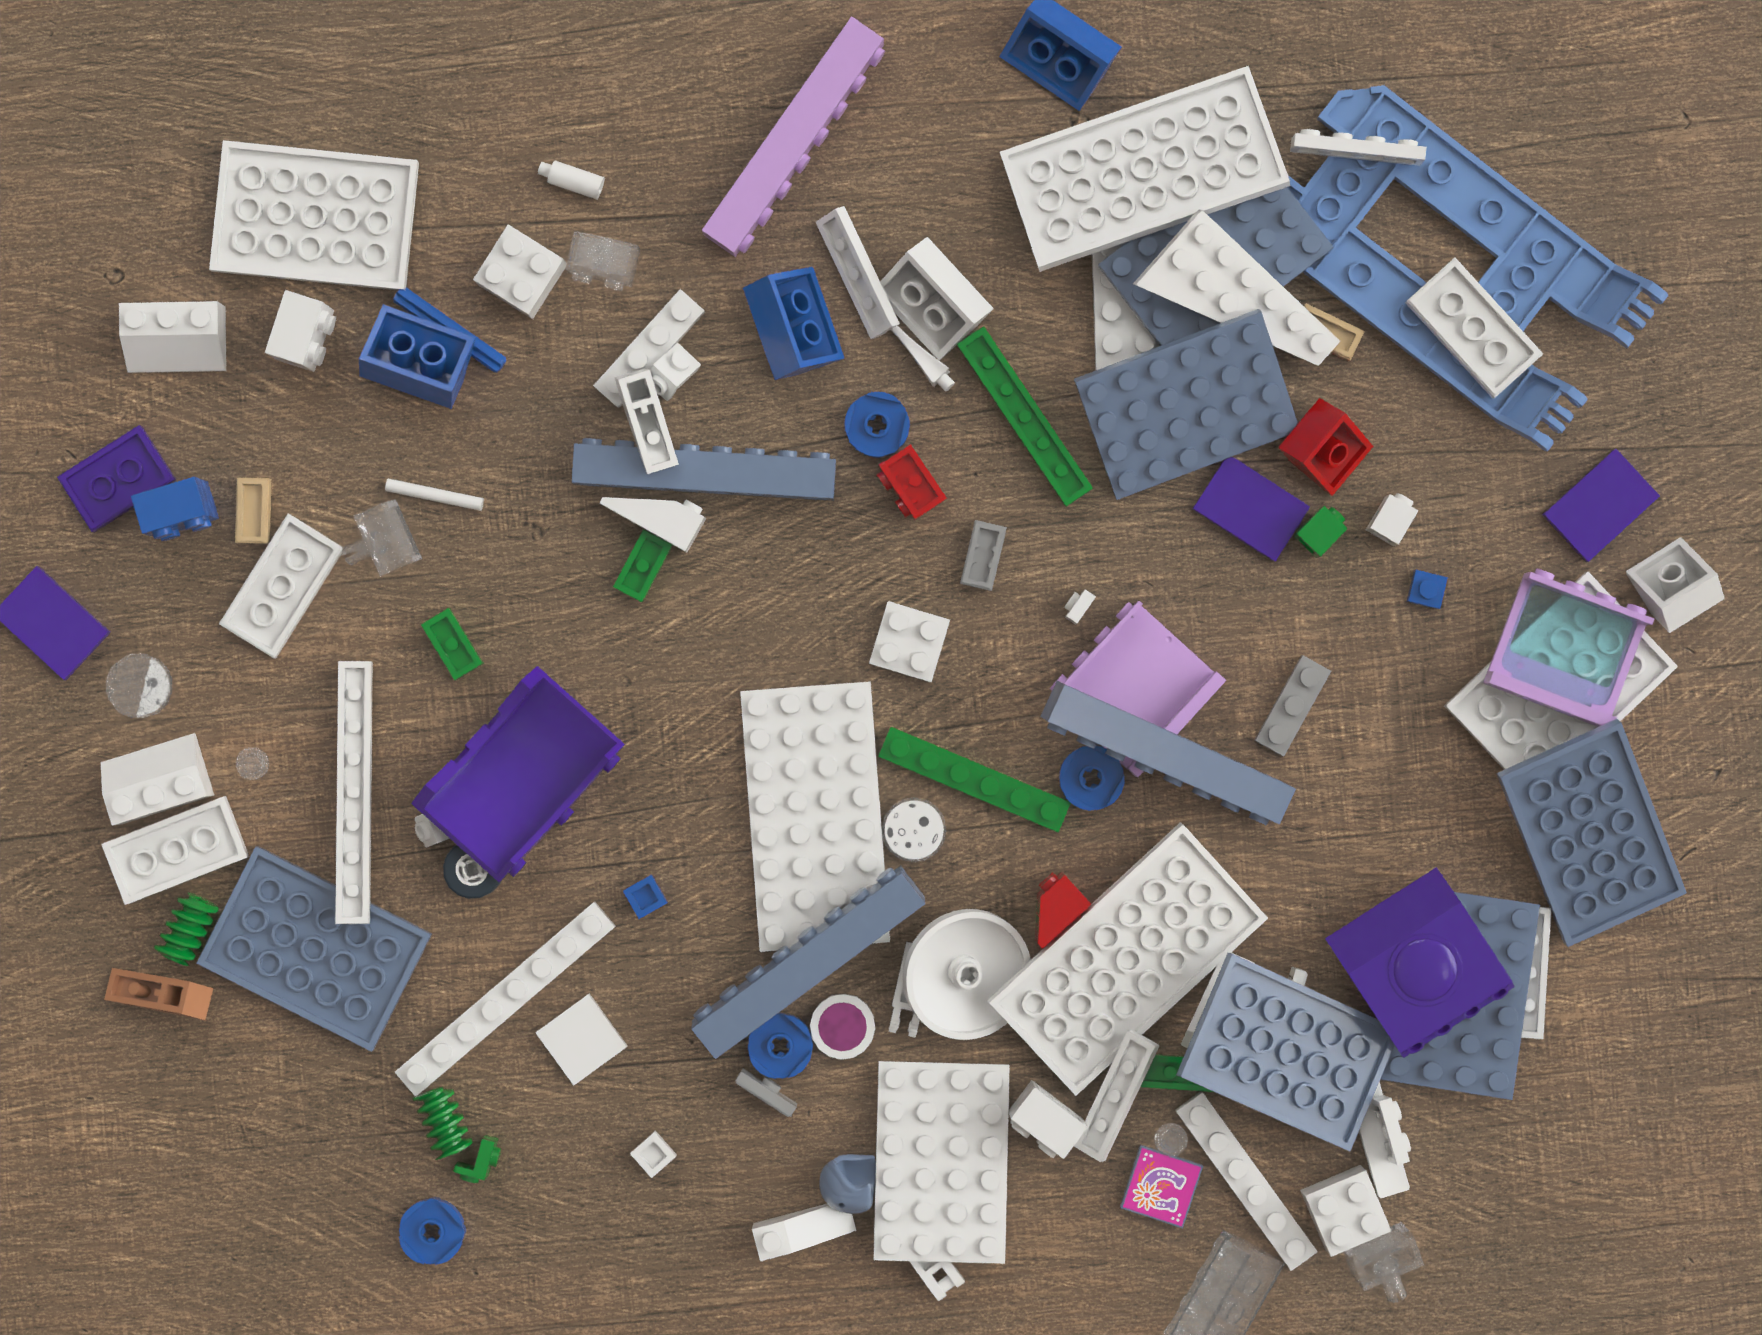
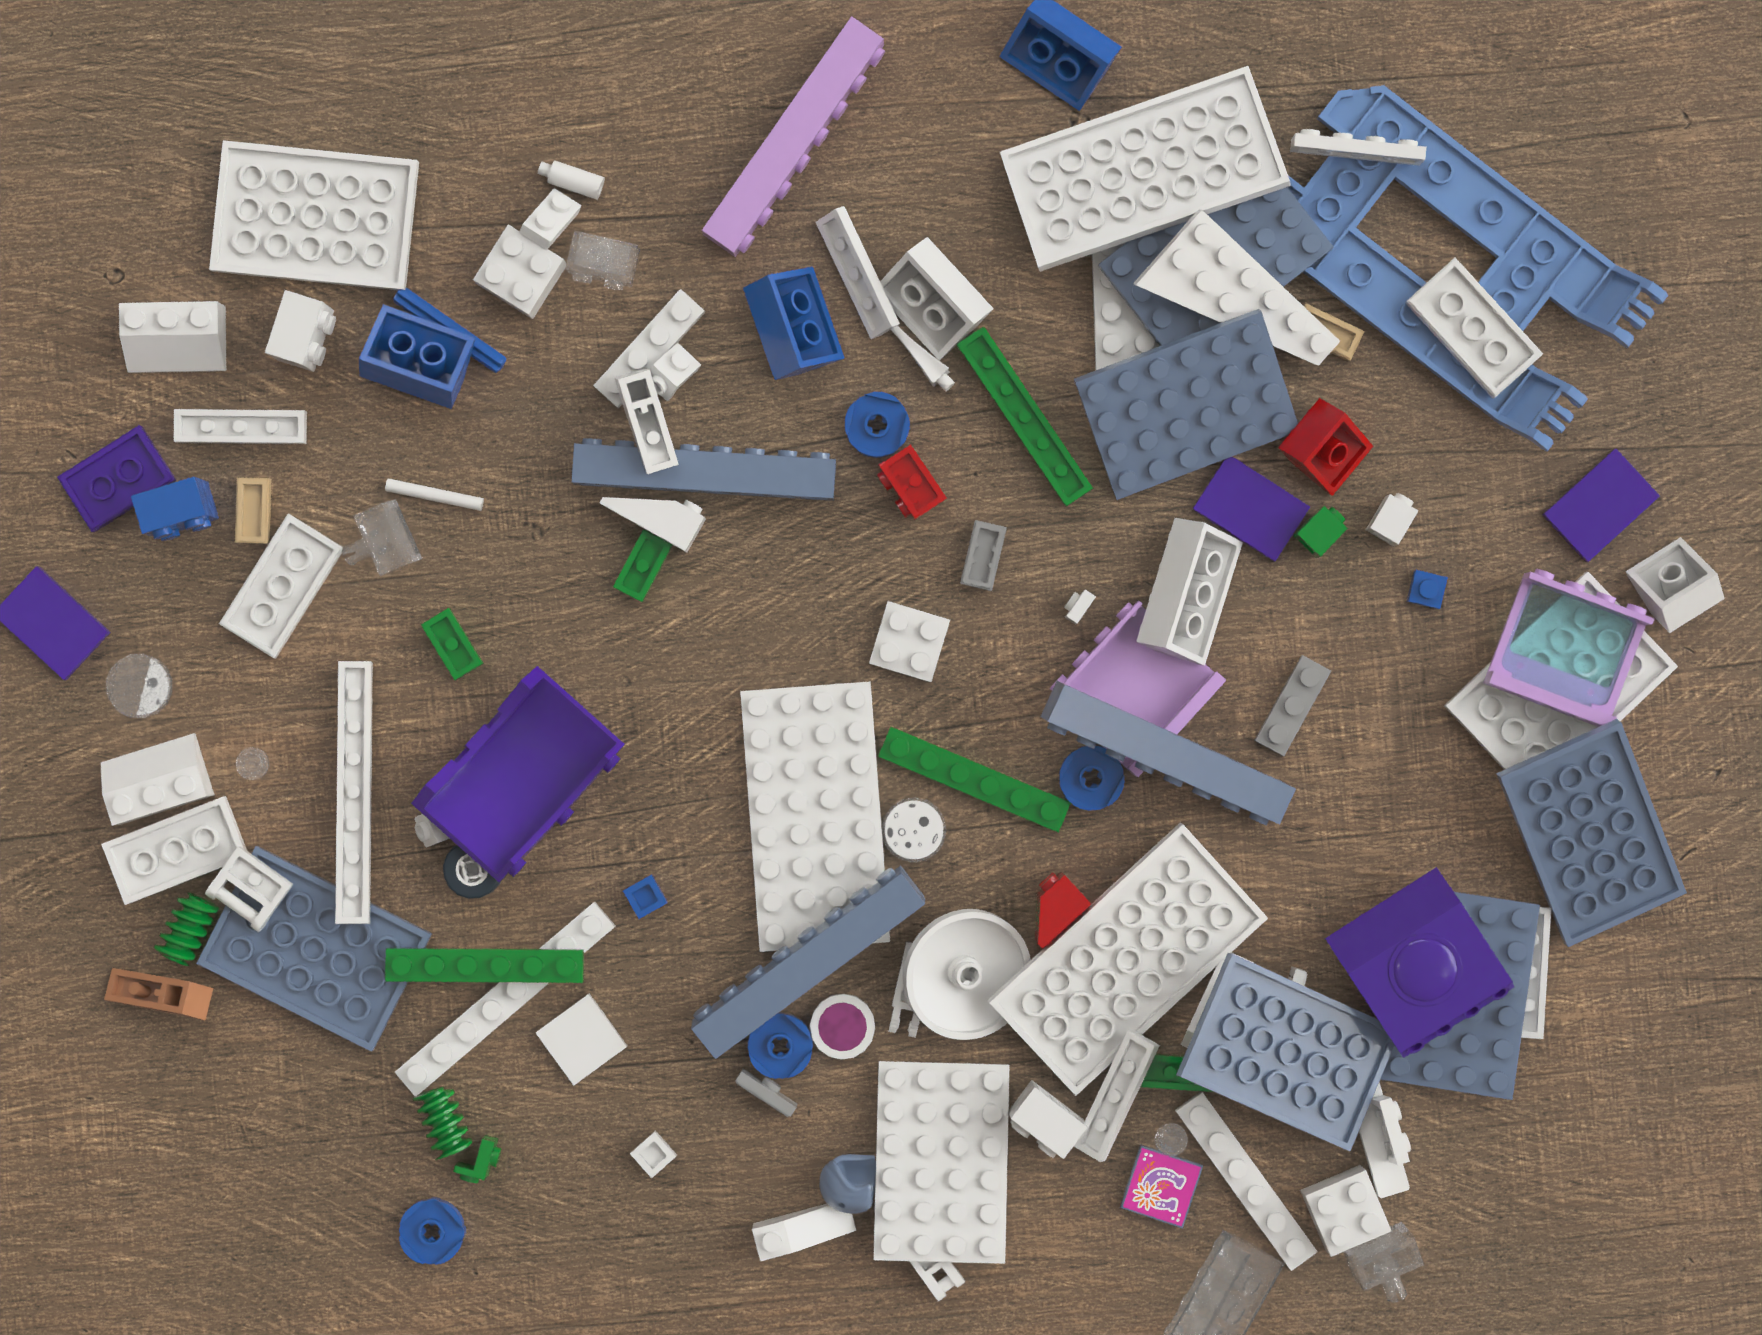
(240, 426): none -> white plate
(255, 880): none -> white plate
(484, 965): none -> green plate
(550, 219): none -> white plate
(1189, 591): none -> white slope

